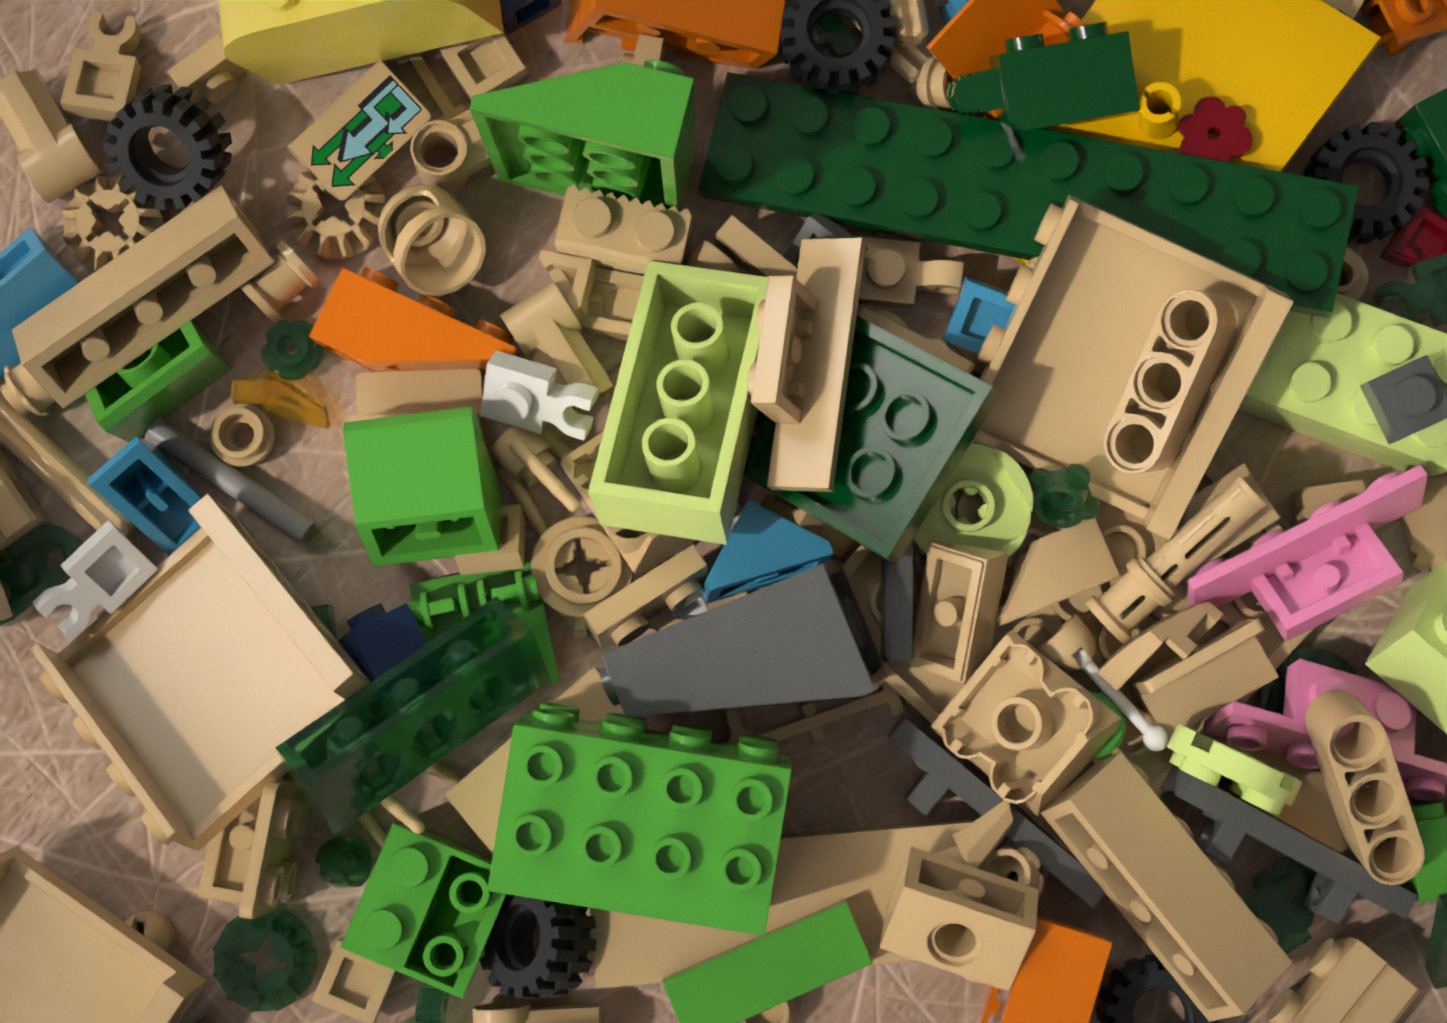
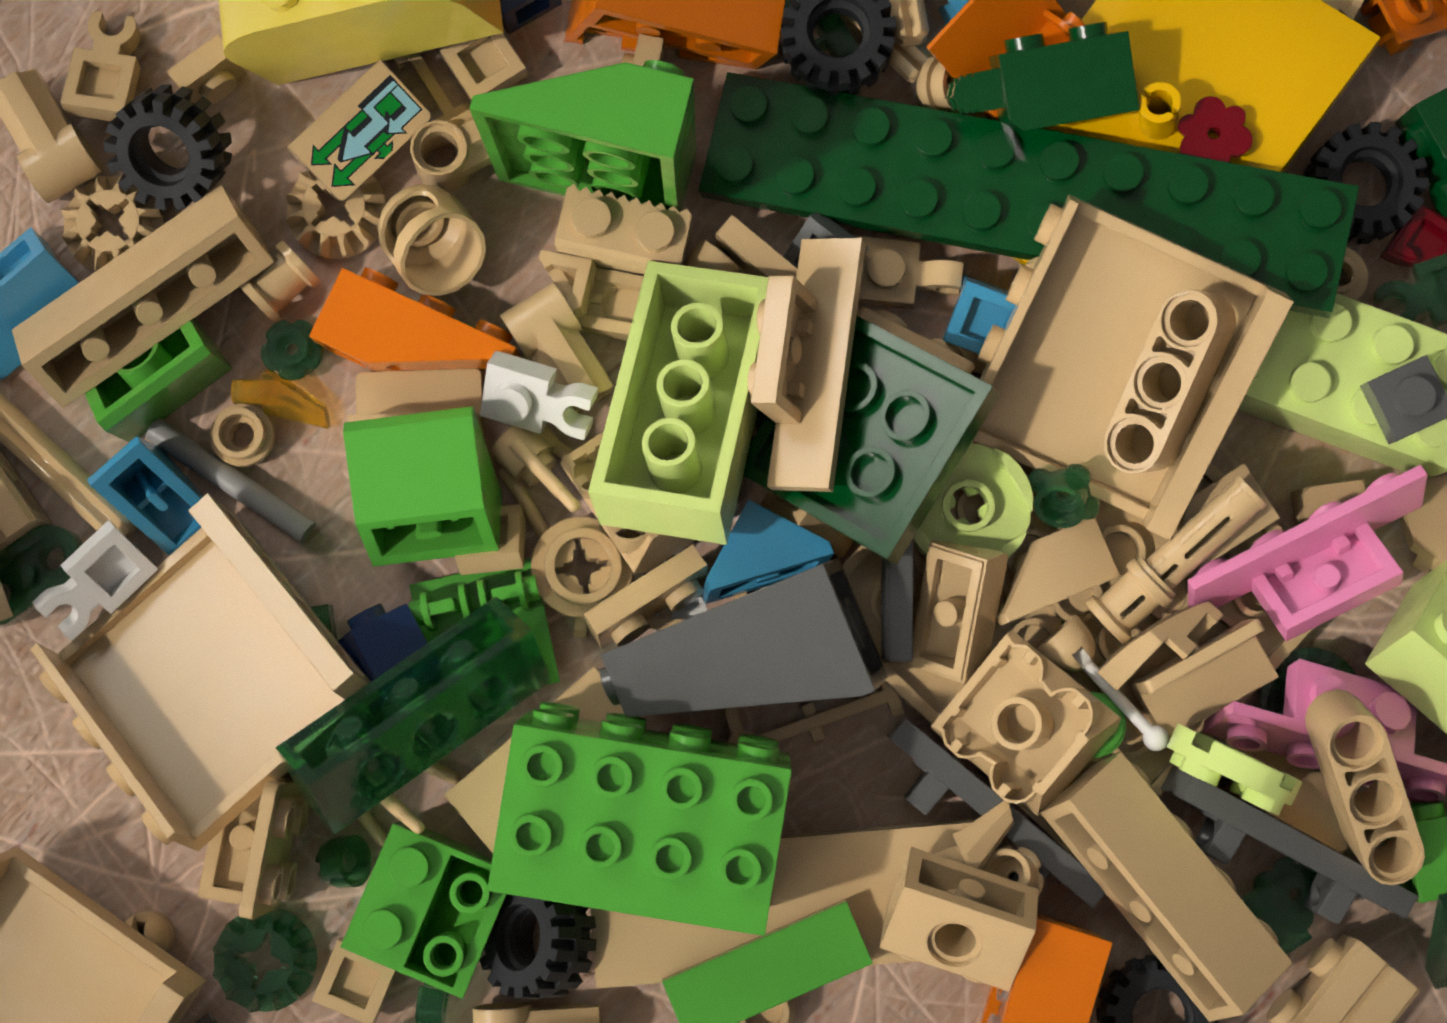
(25, 392): tan plate -> none

